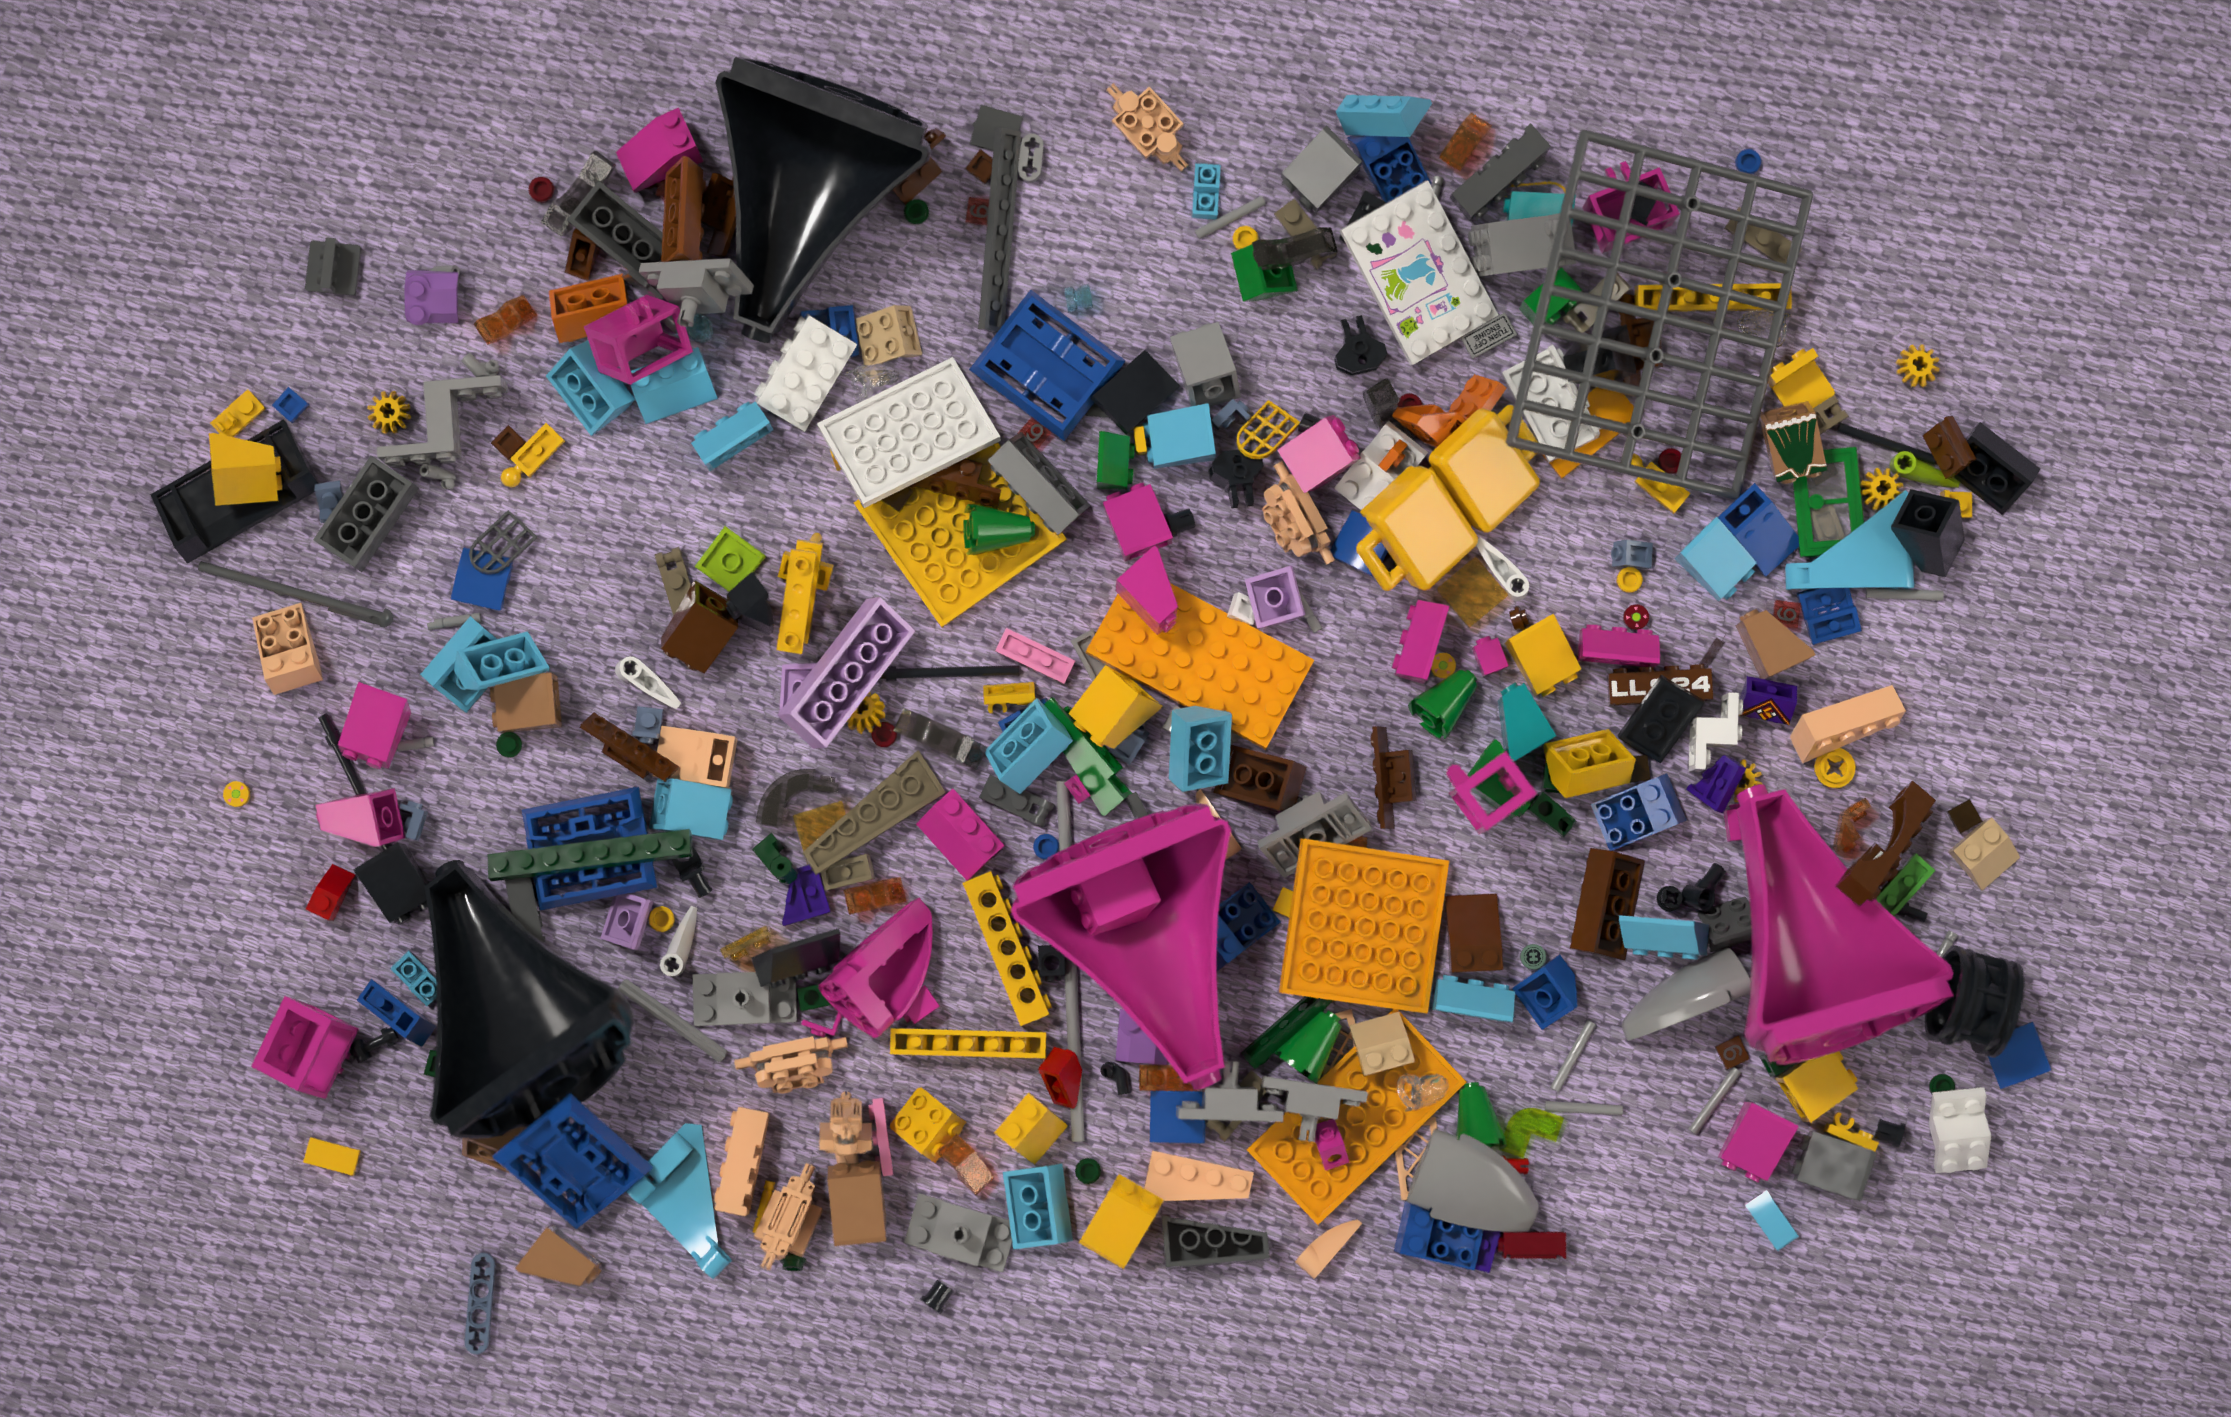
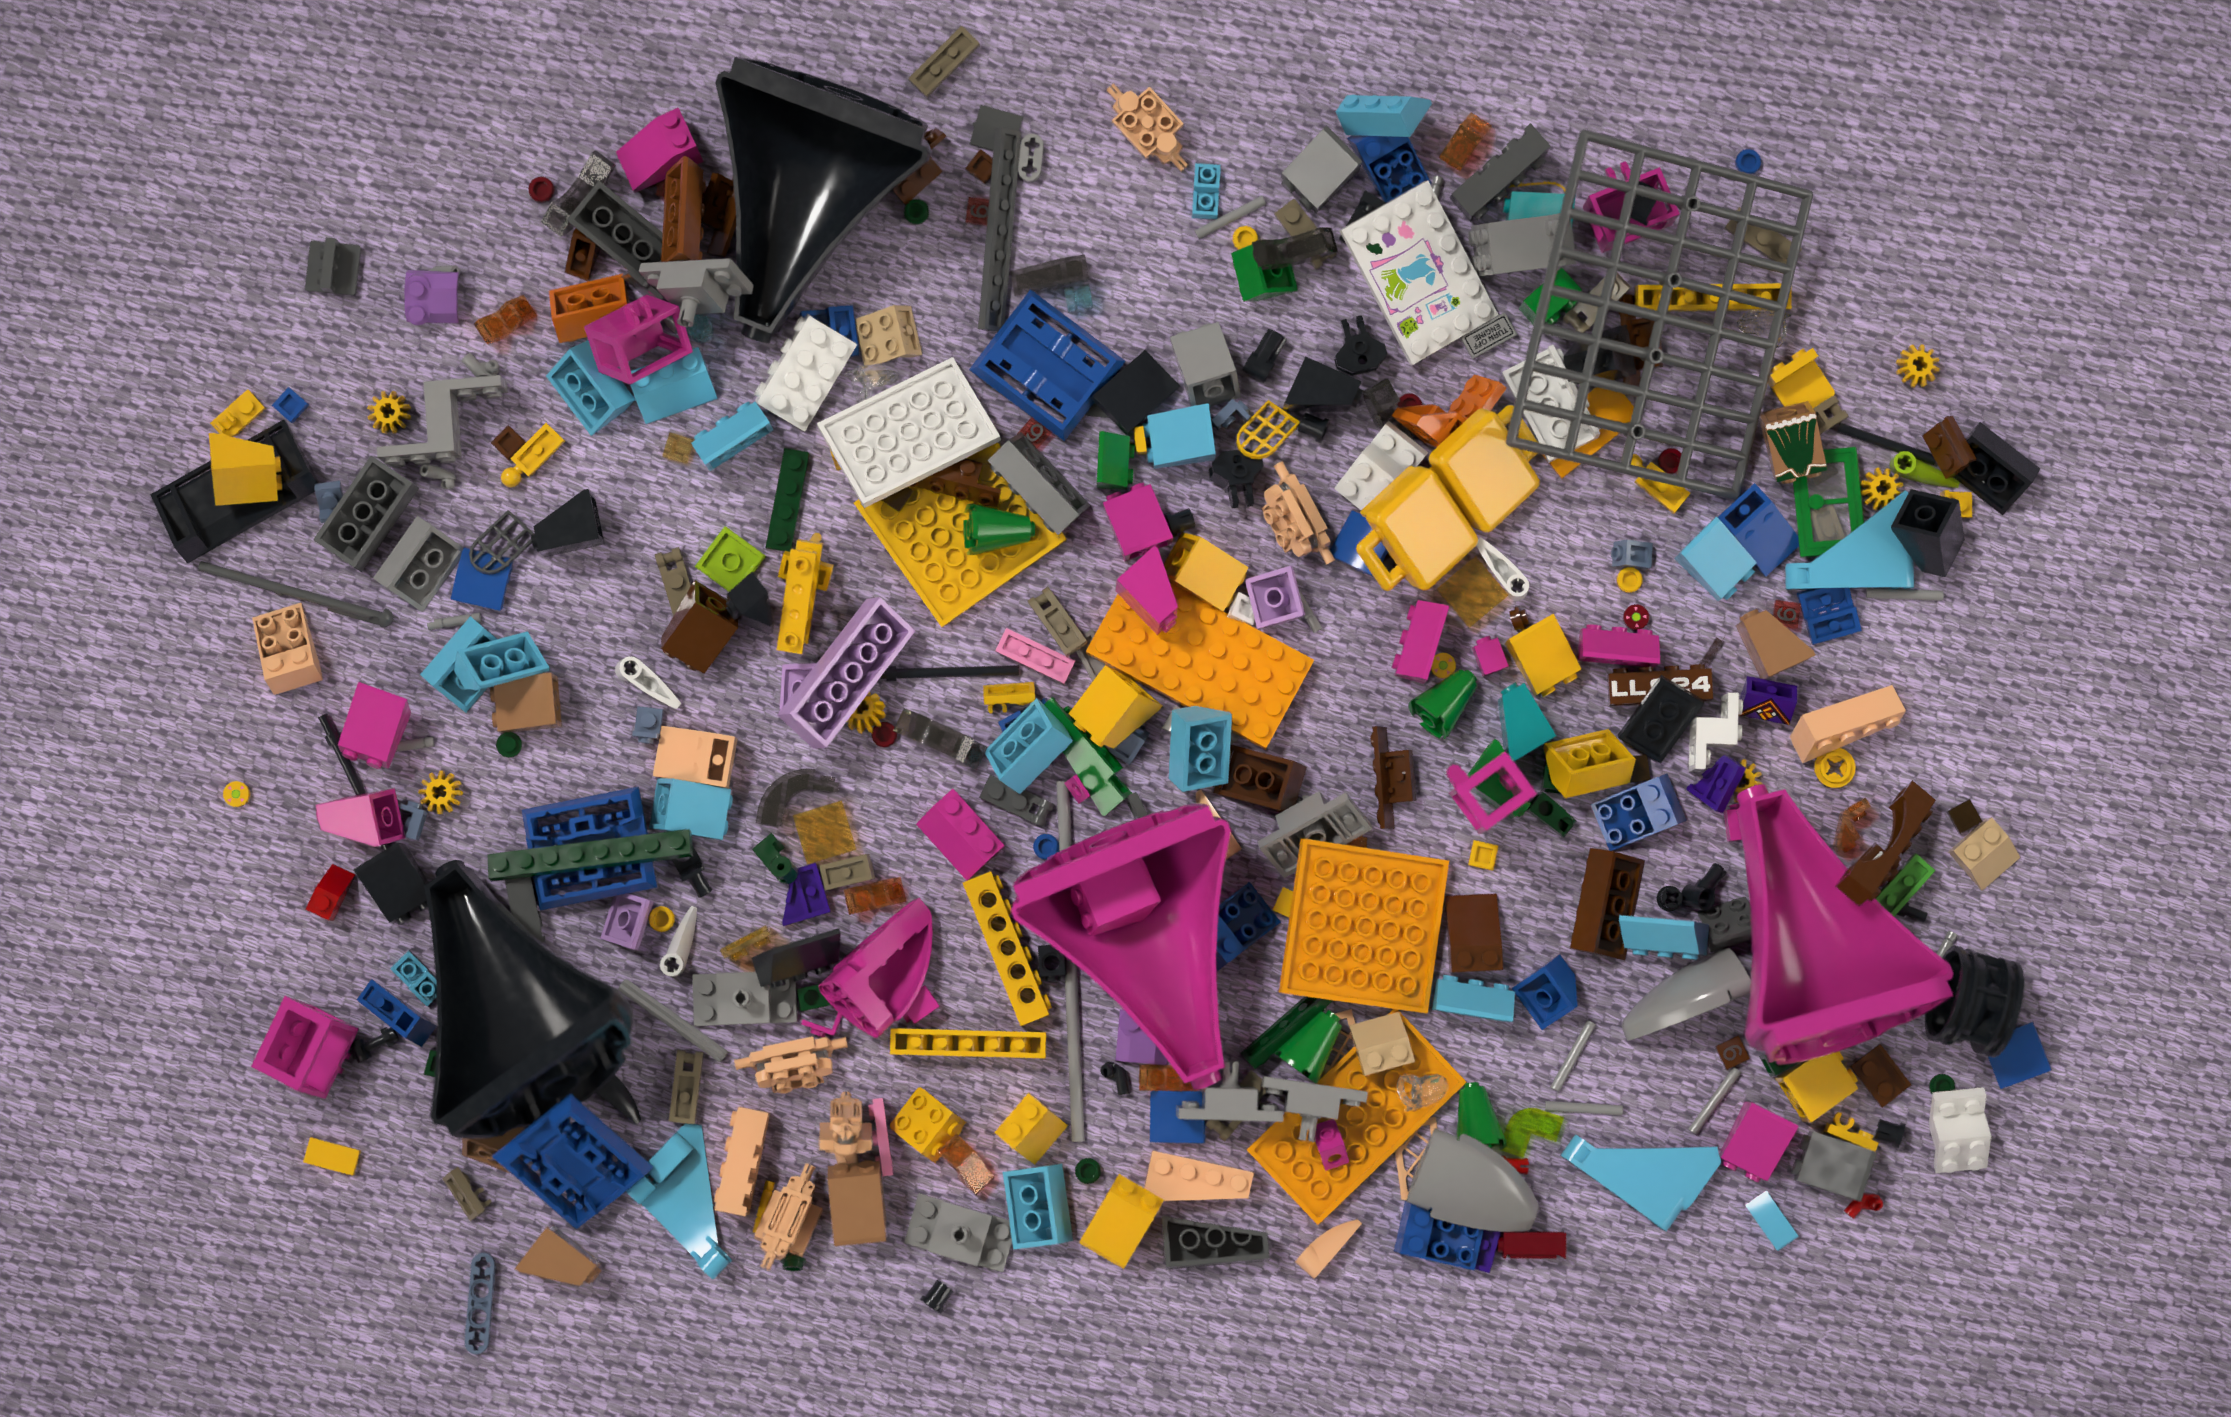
(419, 564): none -> light grey slope
(440, 783): none -> yellow gear
(460, 1187): none -> dark tan plate
(569, 527): none -> black slope
(618, 1095): none -> black piece
(628, 750): reddish brown bracket -> none
(678, 448): none -> clear yellow tile
(686, 1087): none -> dark tan plate
(787, 500): none -> dark green plate
(892, 801): dark tan wing -> none
(944, 61): none -> dark tan plate
(1051, 275): none -> clear smoke slope
(1058, 622): none -> dark tan plate
(1062, 1076): red slope -> none
(1204, 570): none -> yellow slope
(1262, 360): none -> black piece
(1319, 454): slope -> none
(1322, 390): none -> black slope
(1394, 456): orange plate -> none
(1483, 855): none -> yellow tile
(1533, 956): sand green tile -> none
(1648, 1179): none -> medium azure panel
(1869, 1201): none -> red arm
(1880, 1075): none -> reddish brown plate

